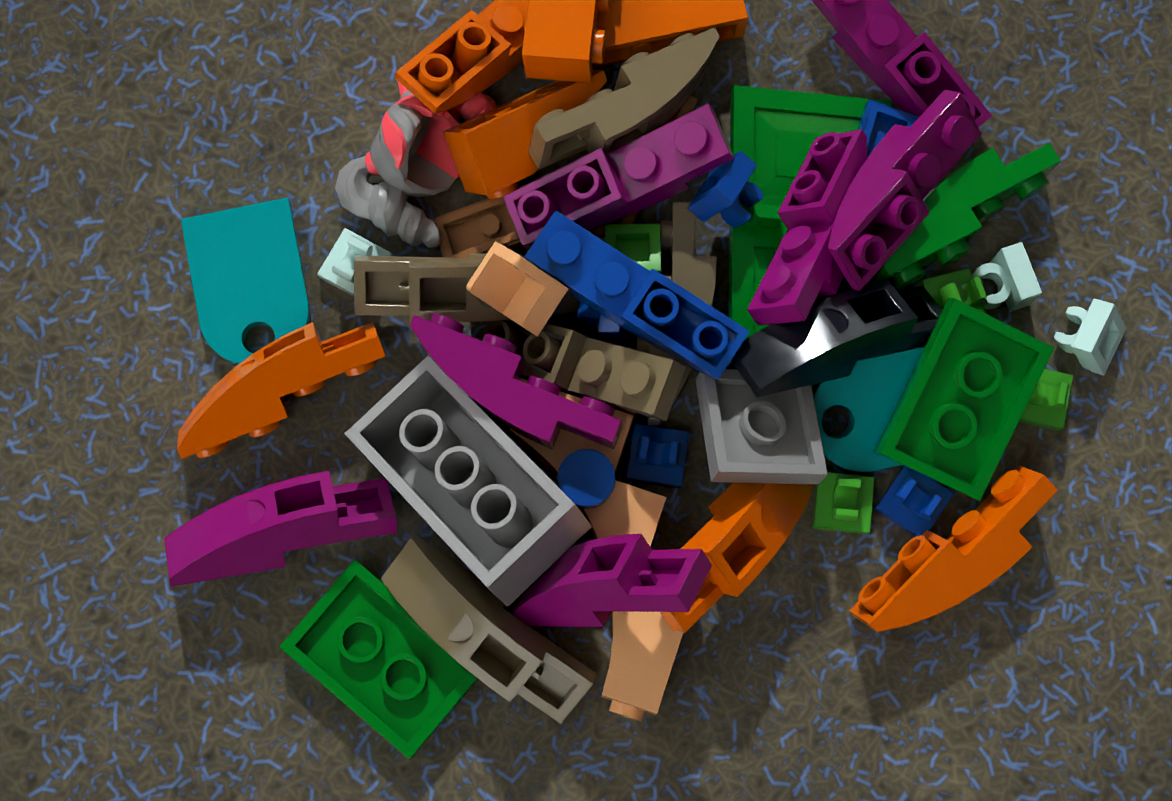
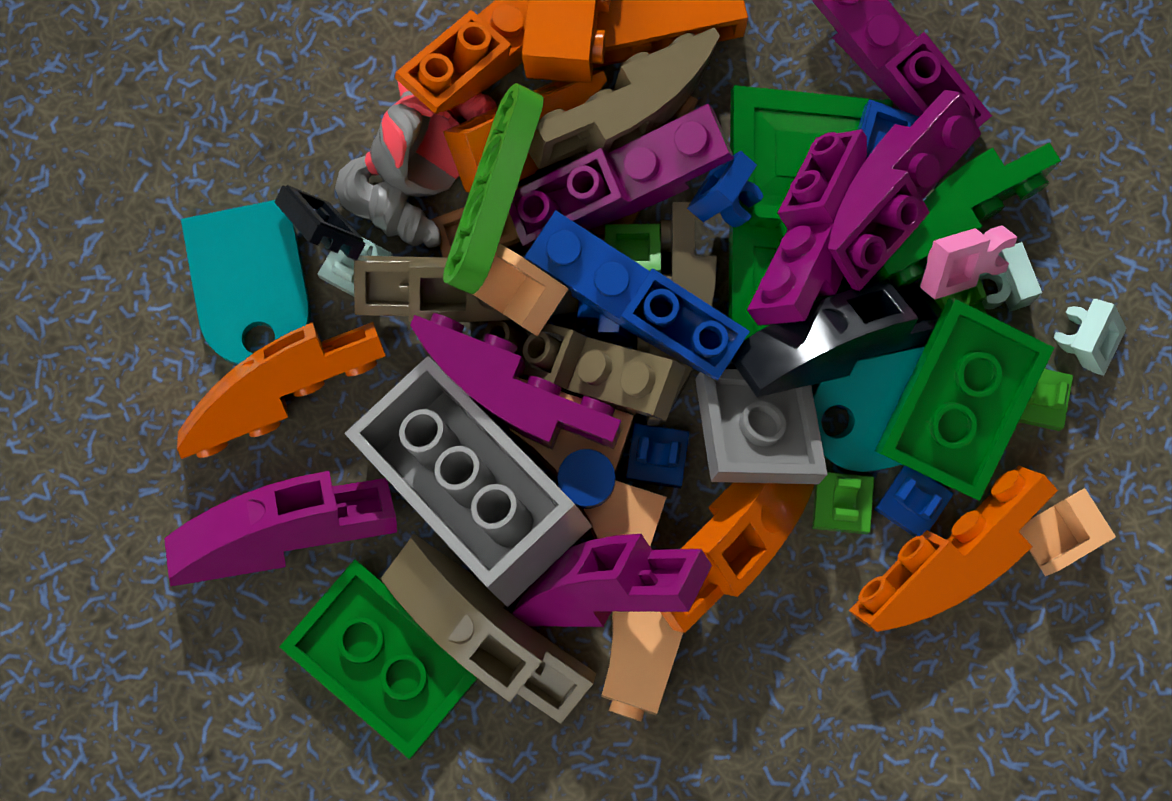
(319, 225): none -> black tile
(493, 189): none -> bright green beam
(960, 259): none -> bright pink plate
(1066, 532): none -> light nougat panel

